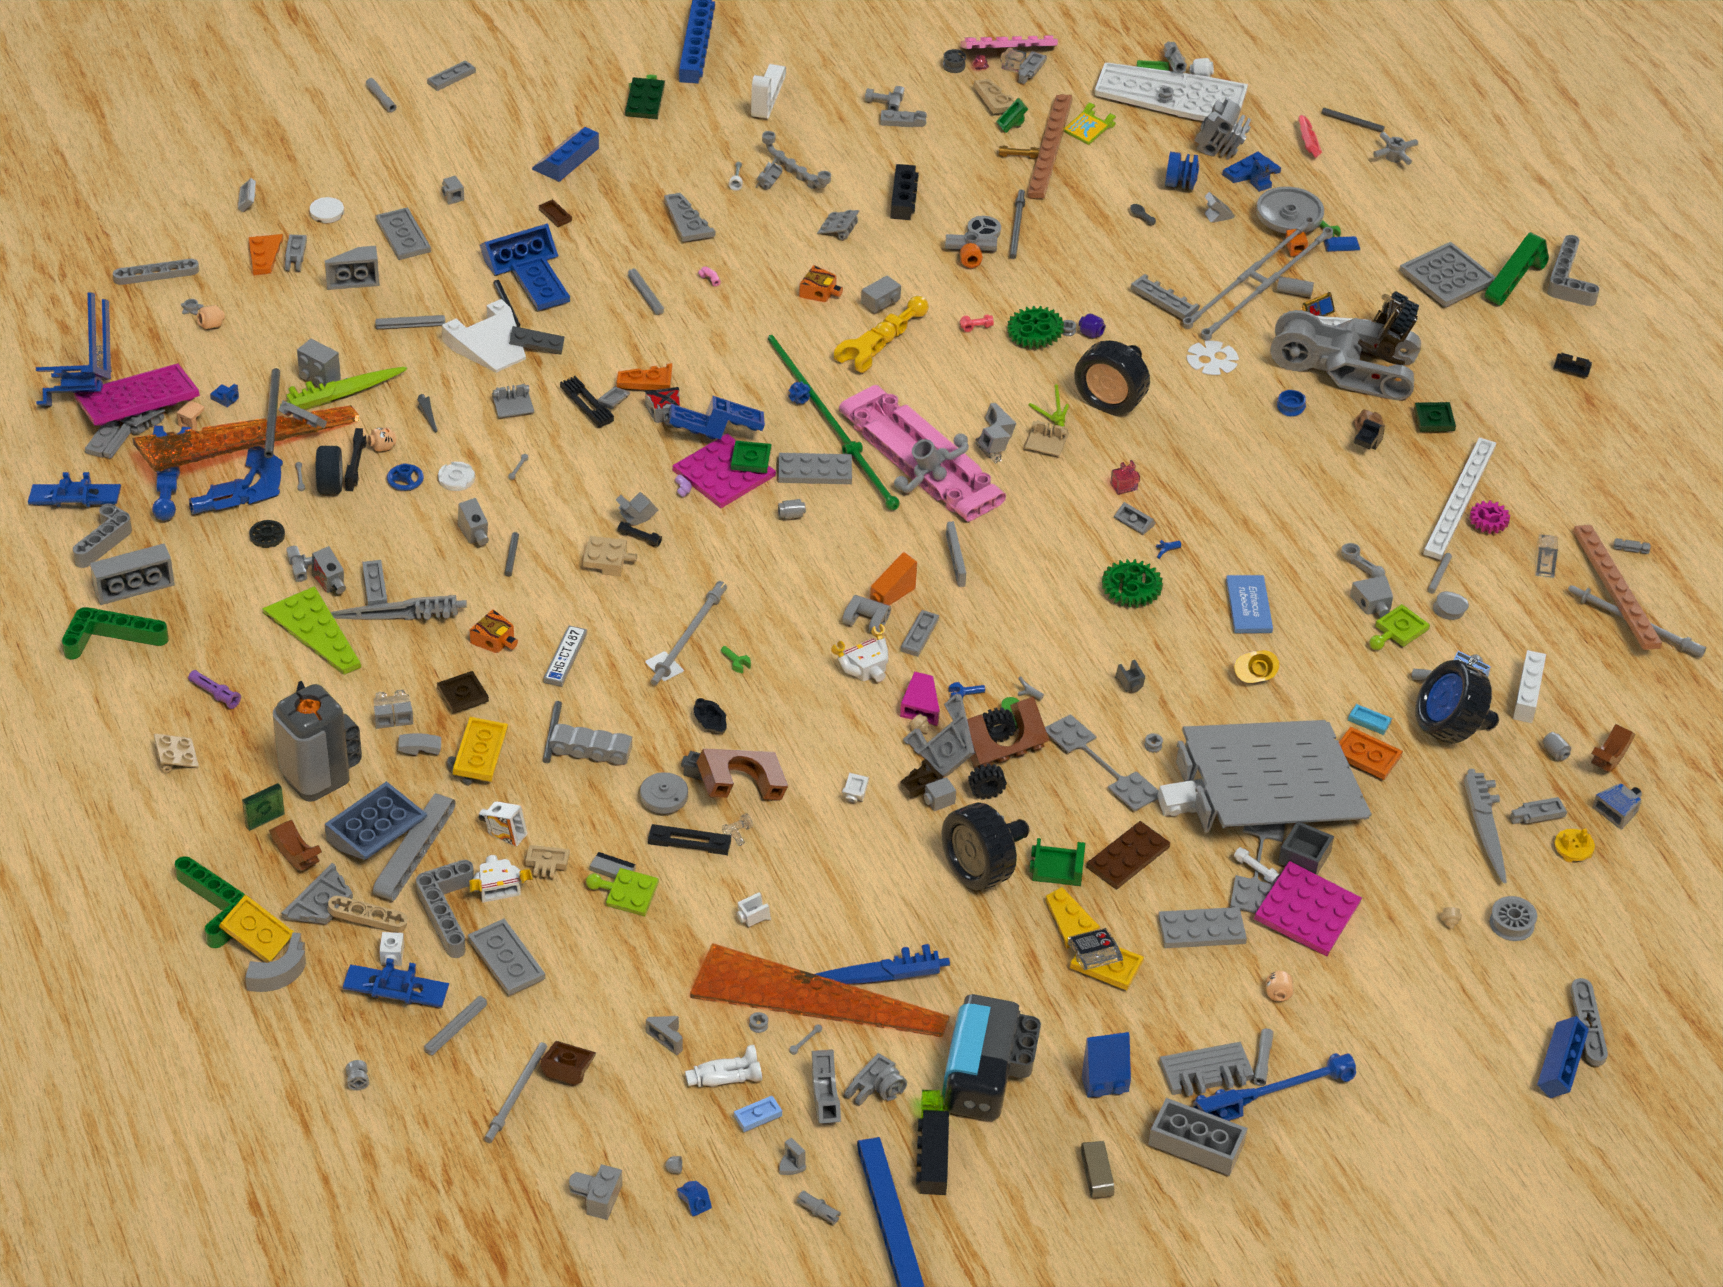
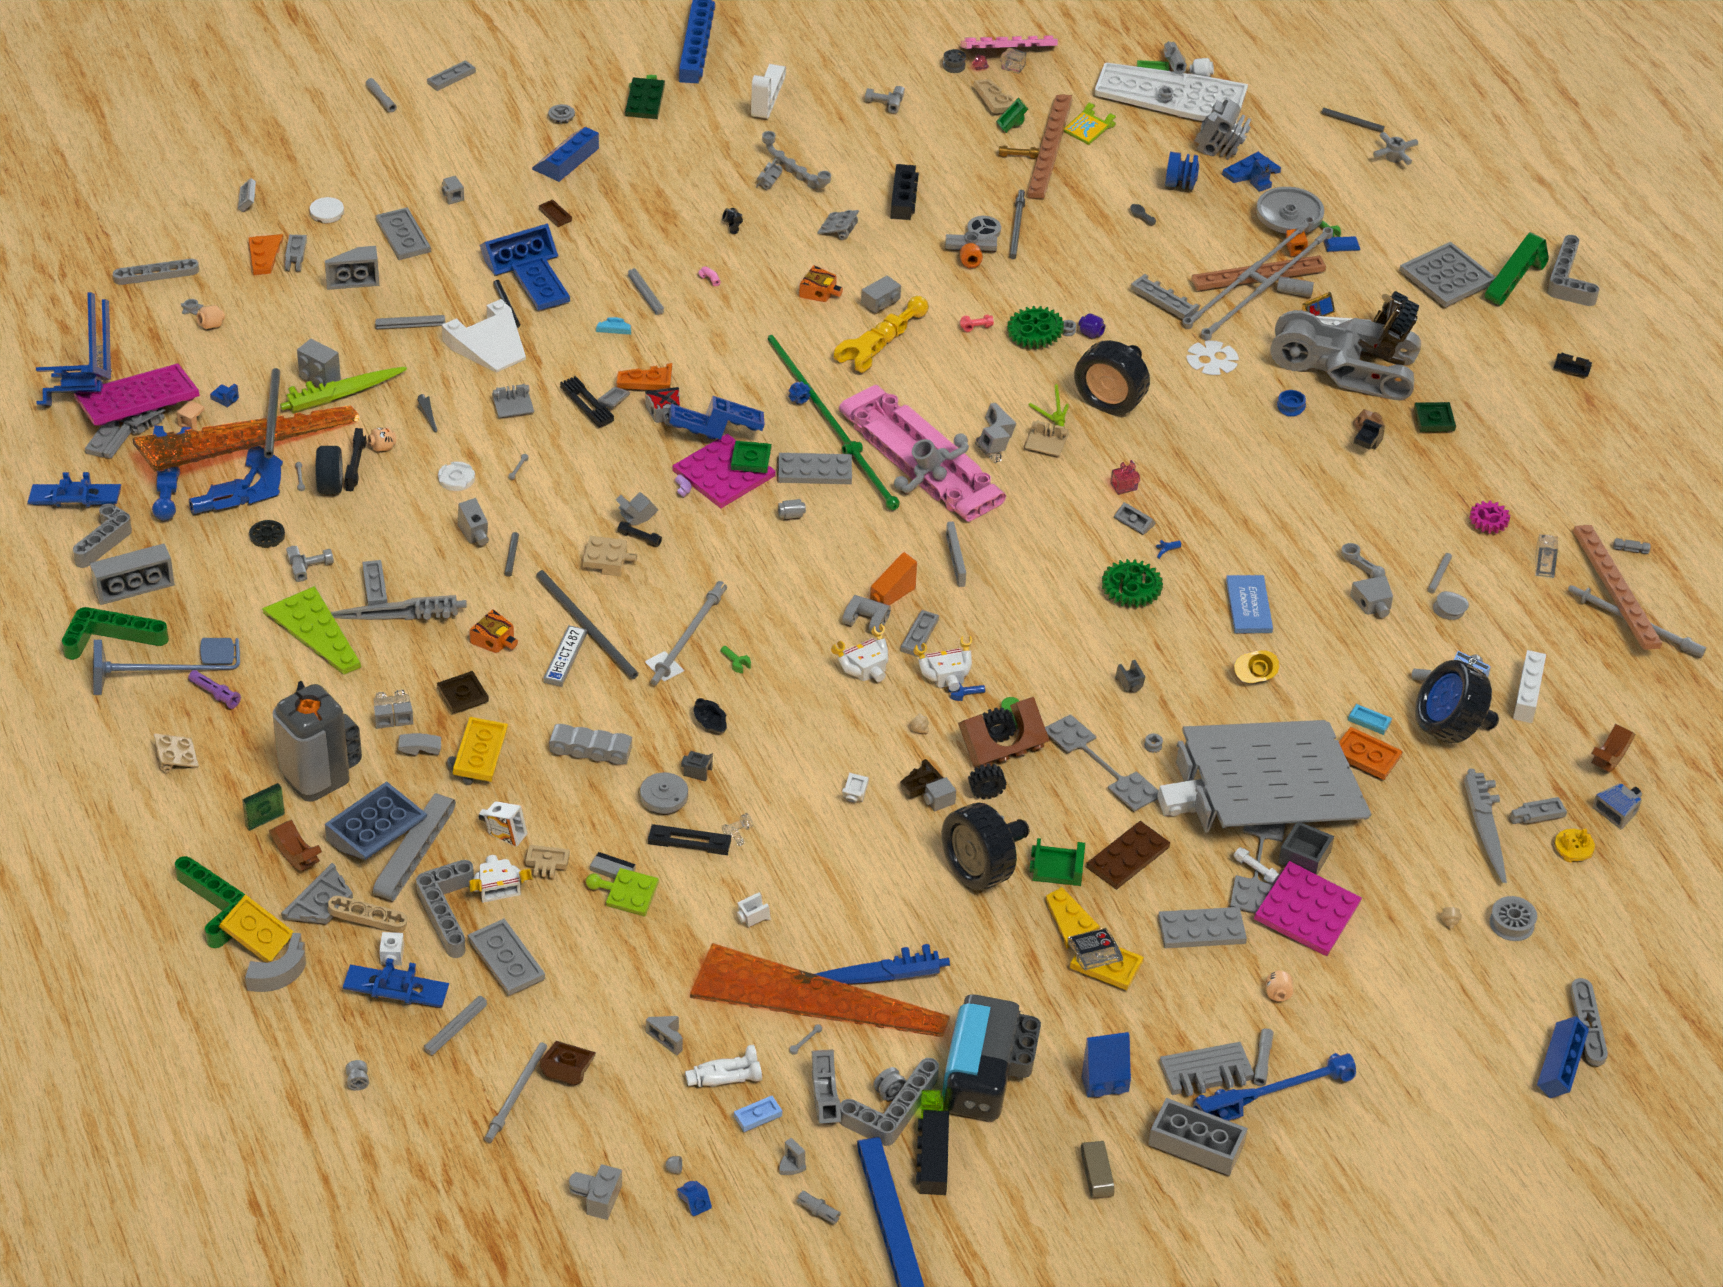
(211, 649): none -> sand blue piece
(300, 414): light grey hinge -> none
(328, 571): light grey torso -> none
(404, 474): blue piece -> none
(536, 340): dark grey plate -> none
(554, 720): dark grey bar -> none
(561, 113): none -> light grey gear
(587, 624): none -> dark grey piece
(614, 325): none -> medium azure tile
(687, 221): light grey wing -> none
(734, 219): none -> black plate
(736, 182): white hinge -> none
(758, 1028): light grey bush -> none
(761, 765): dark orange arch -> none
(866, 1078): light grey hinge -> none
(898, 1114): none -> light grey beam
(903, 118): light grey hinge -> none
(921, 698): dark pink slope -> none
(946, 667): none -> white torso
(951, 745): light grey wing -> none
(1030, 690): light grey bar -> none
(1031, 66): light grey hinge -> none
(1217, 209): light grey slope -> none
(1226, 277): none -> nougat plate
(1309, 136): coral plate -> none
(1400, 625): lime plate -> none
(1459, 498): white plate -> none
(1557, 746): light grey brick -> none

